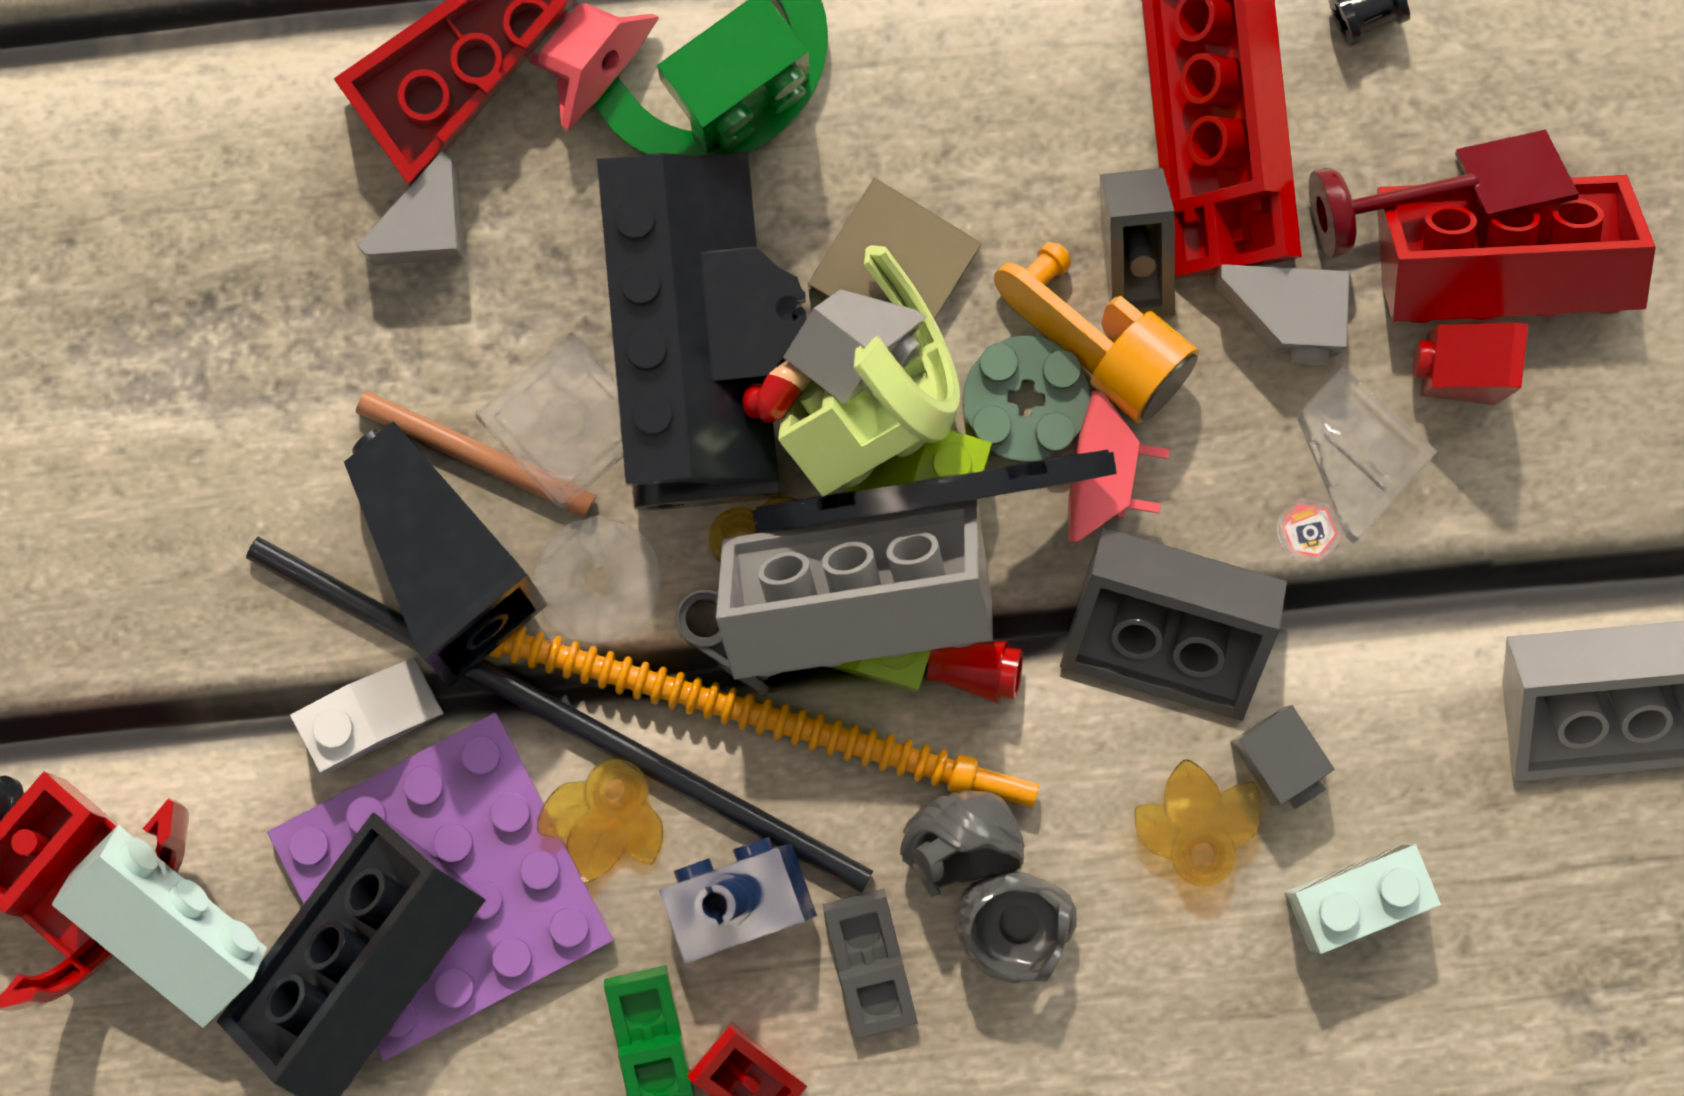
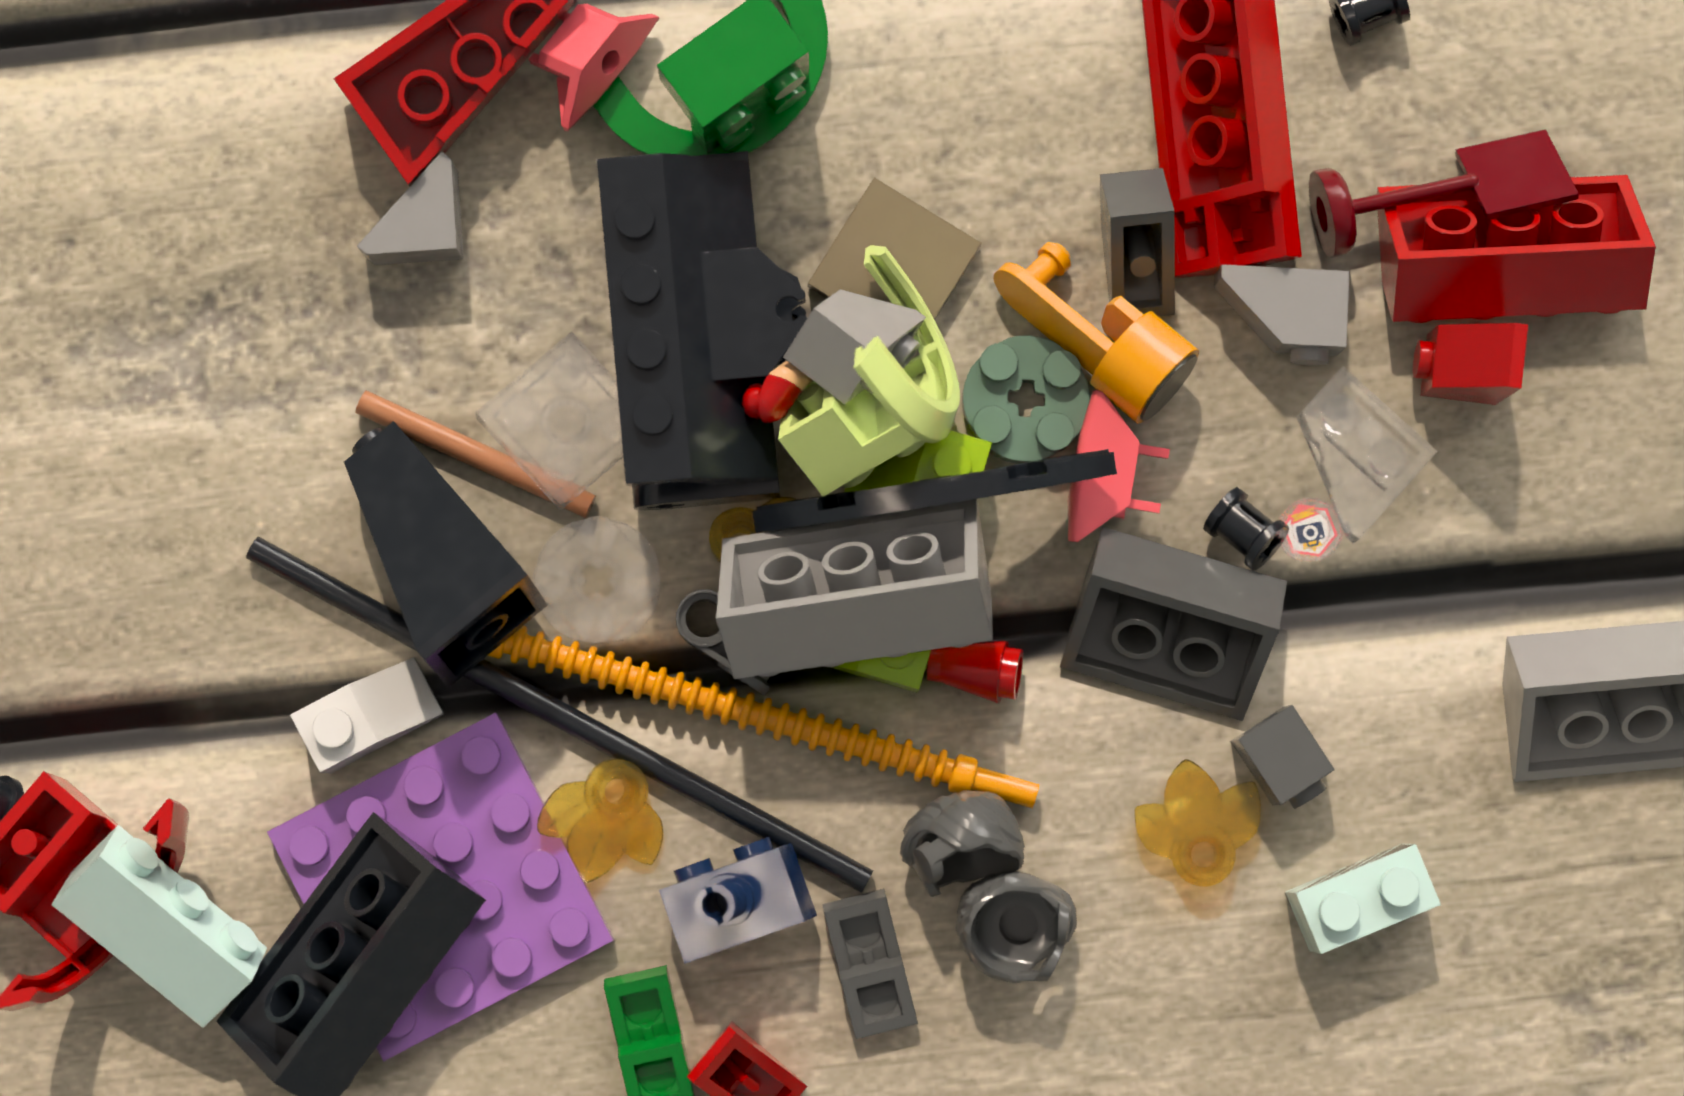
(1246, 528): none -> black bush

